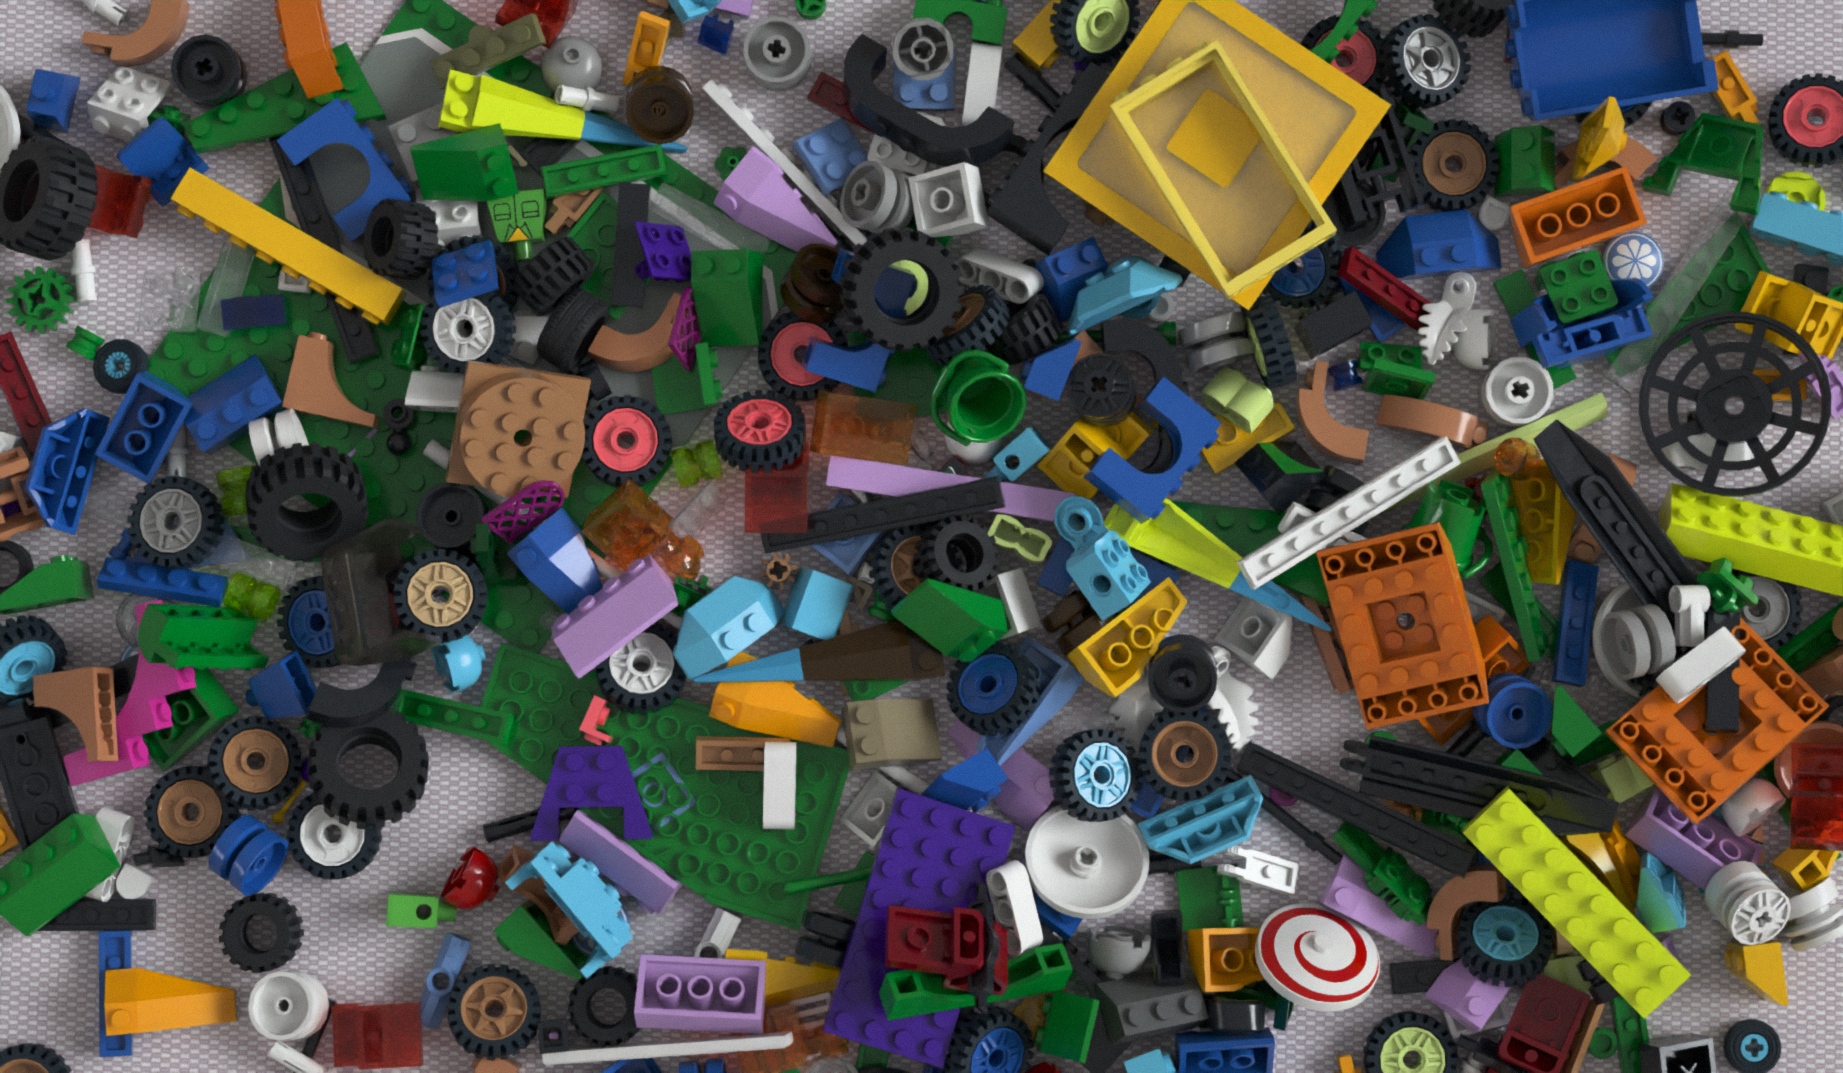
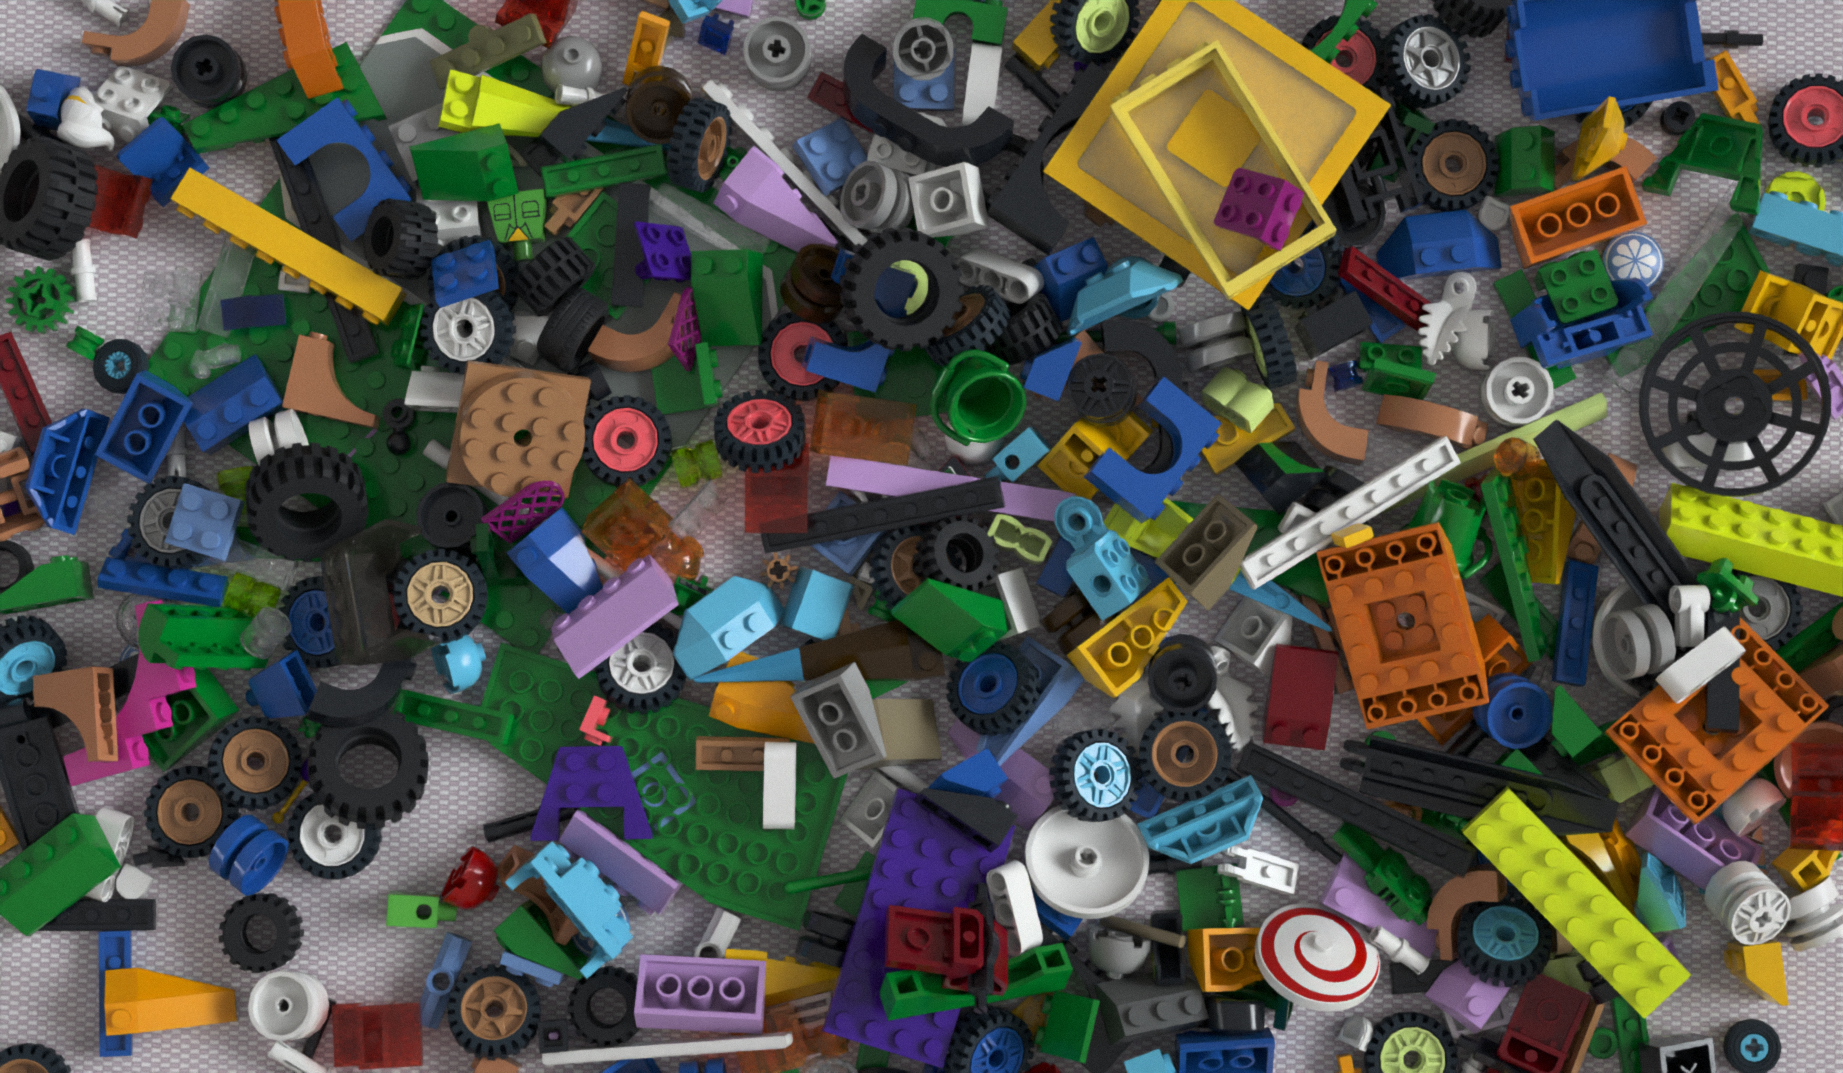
(83, 121): none -> white hair
(204, 521): none -> medium blue plate
(217, 357): none -> clear arm
(265, 630): none -> clear piece
(519, 965): none -> medium blue plate
(572, 126): none -> black slope
(699, 144): none -> black wheel
(841, 719): none -> light grey slope
(976, 817): none -> black slope
(1143, 931): none -> dark tan bar
(1209, 551): none -> dark tan slope
(1259, 207): none -> magenta bracket
(1299, 697): none -> dark red slope
(1352, 535): none -> yellow tile
(1356, 1032): none -> white tile
(1398, 949): none -> white pin

